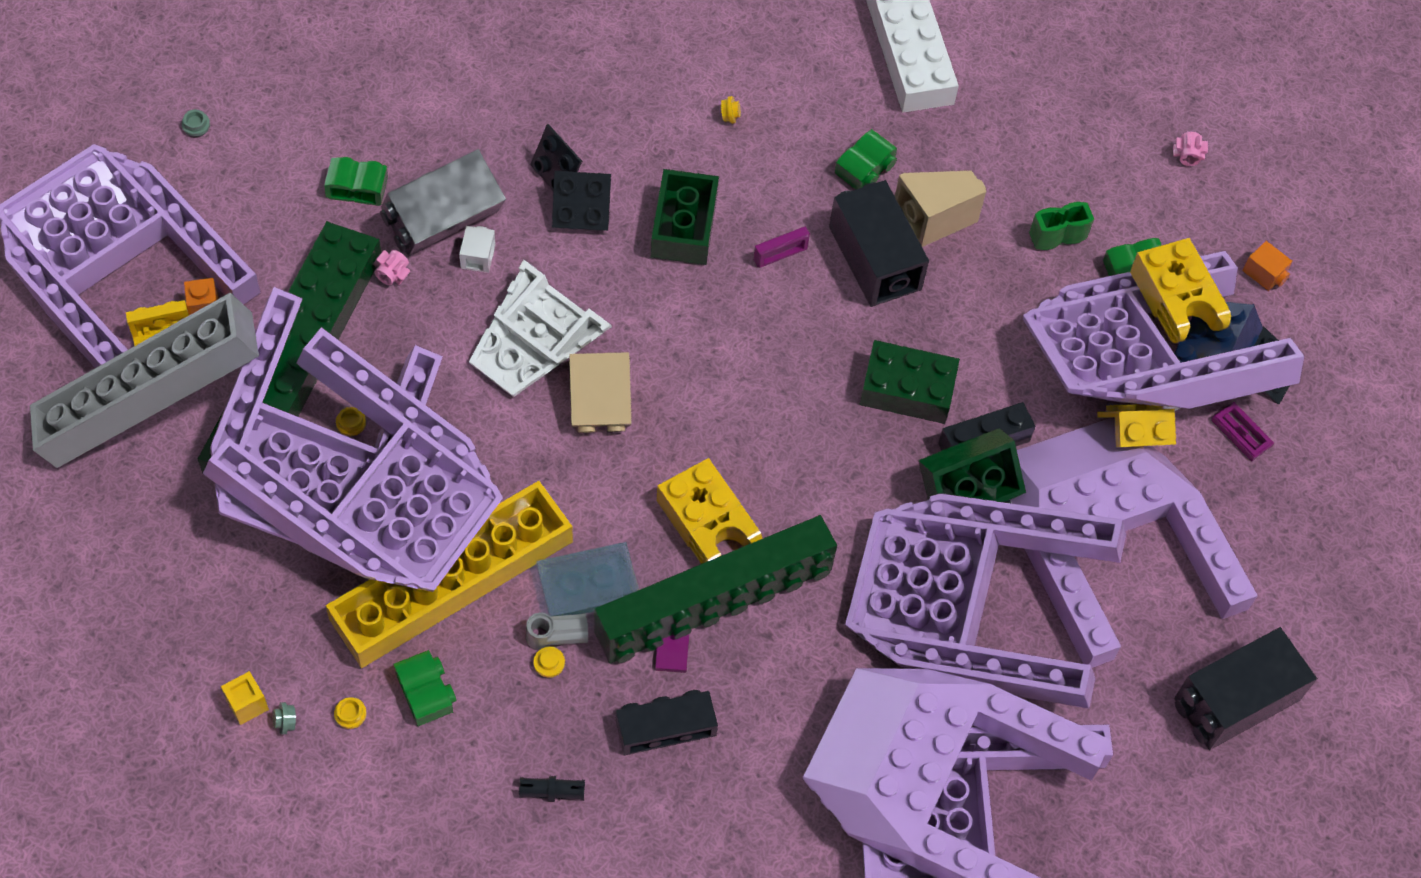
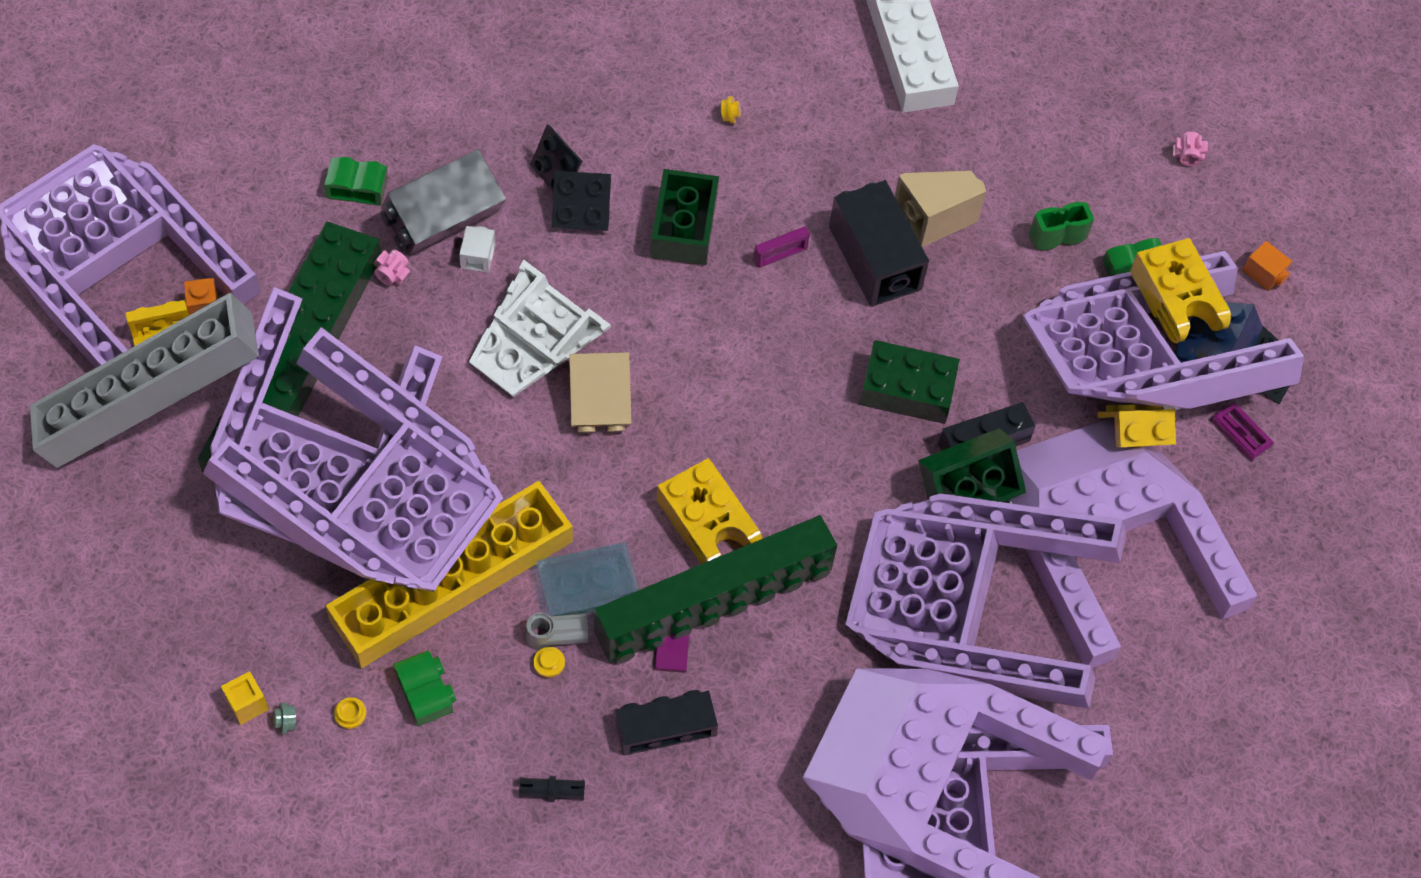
(195, 123): sand green plate -> none
(350, 421): yellow plate -> none
(866, 160): green brick -> none
(1244, 688): black brick -> none

